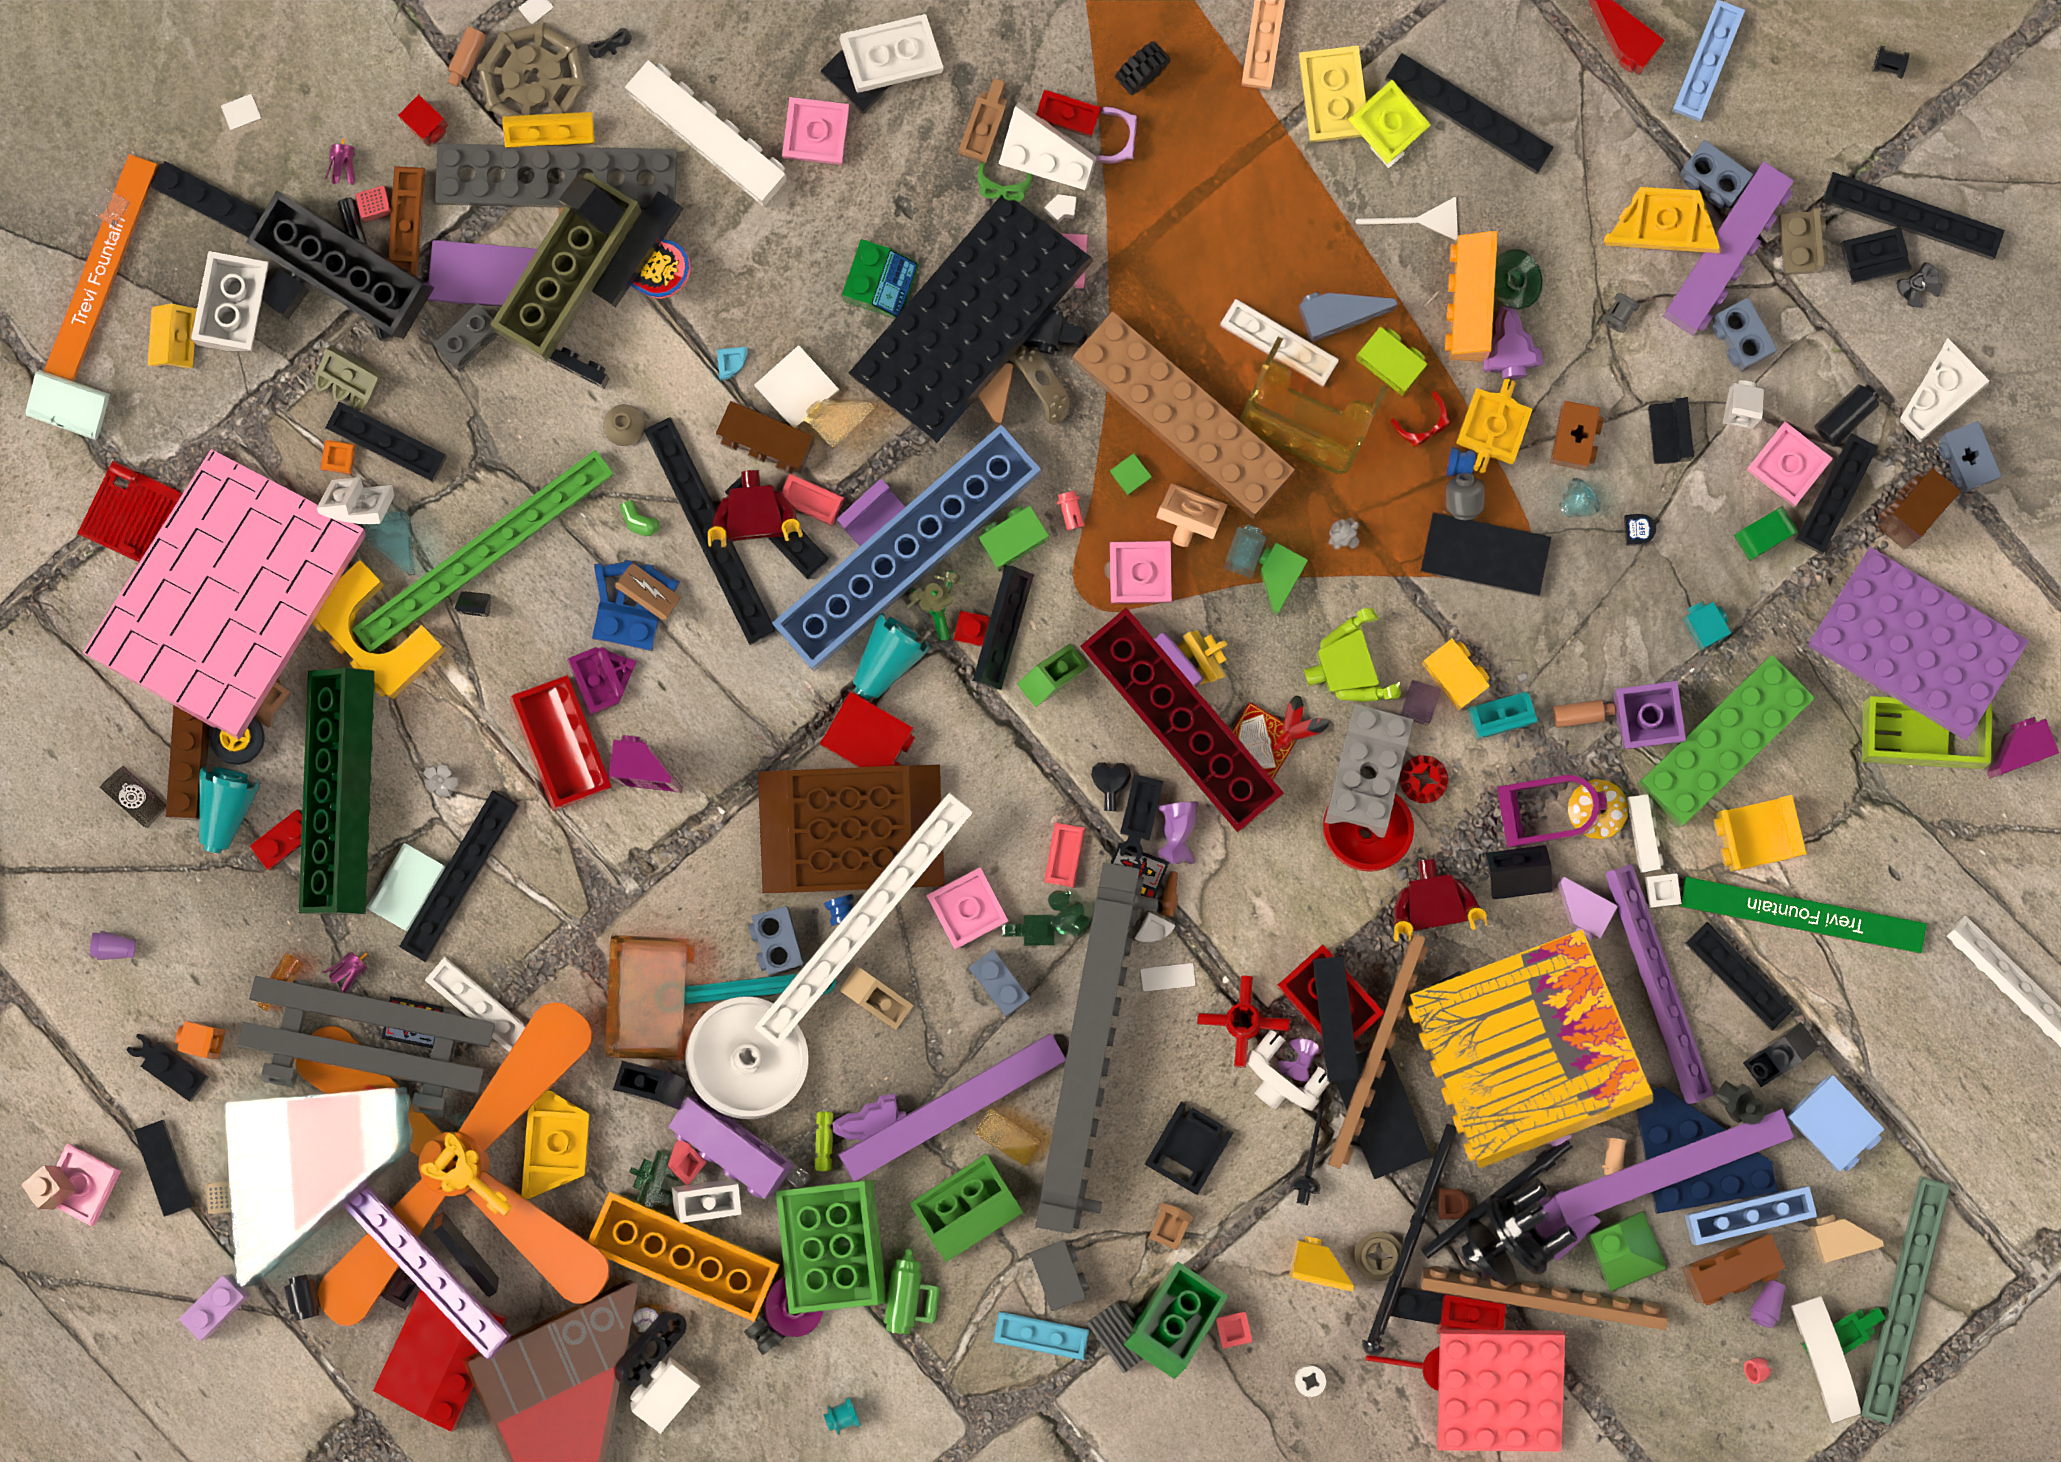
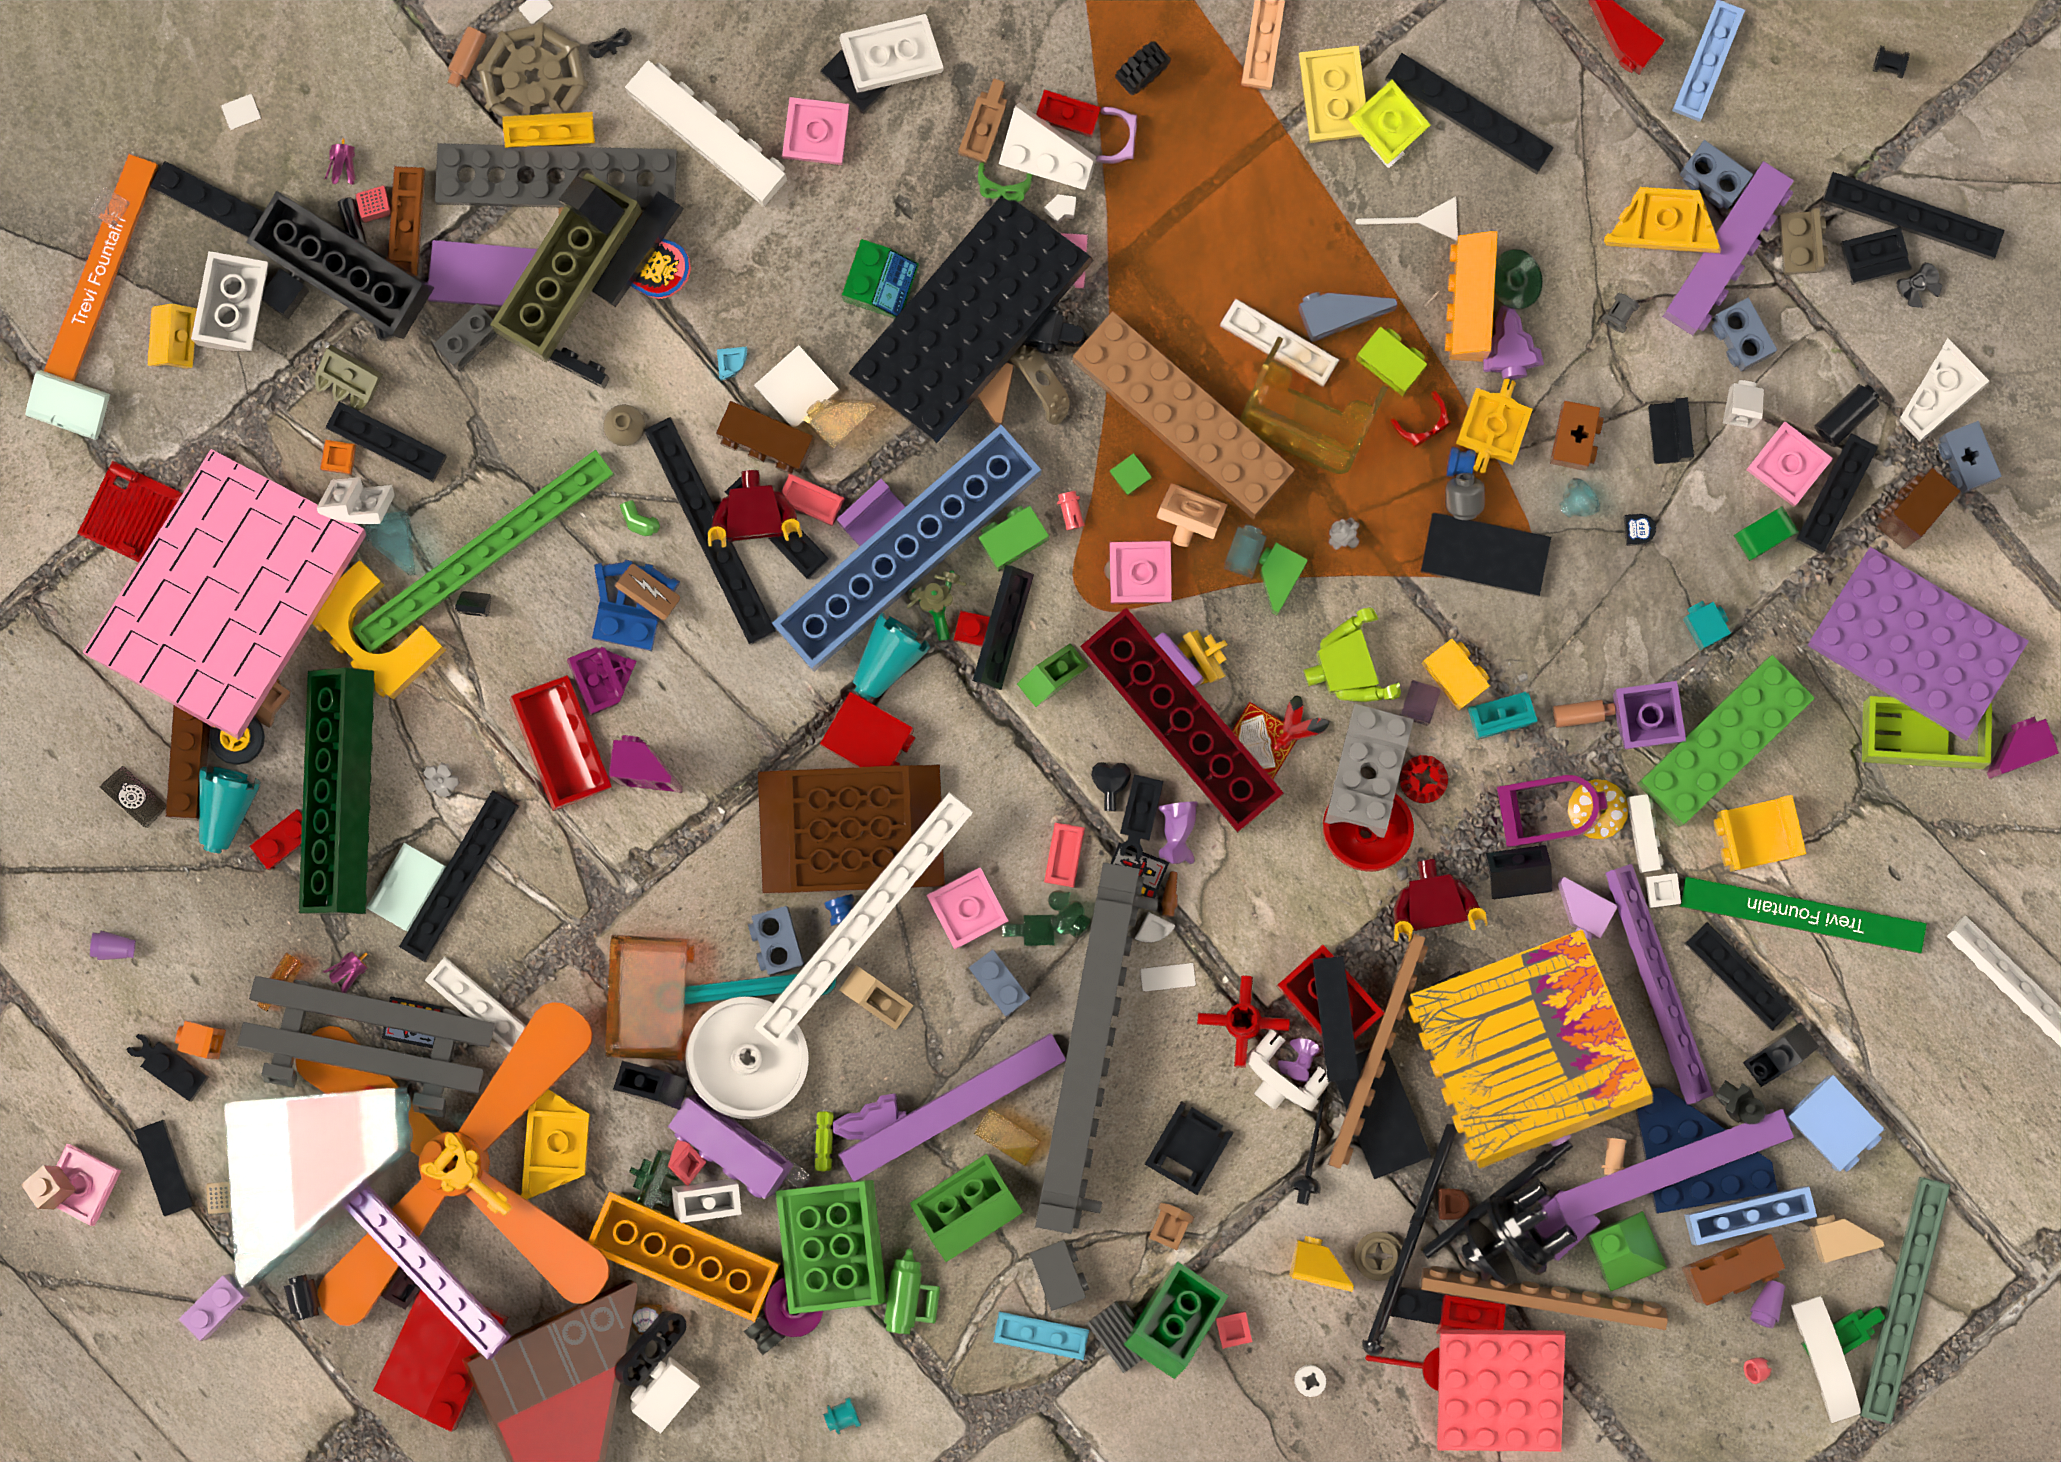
(423, 121): red brick -> none
(465, 1254): black tile -> none

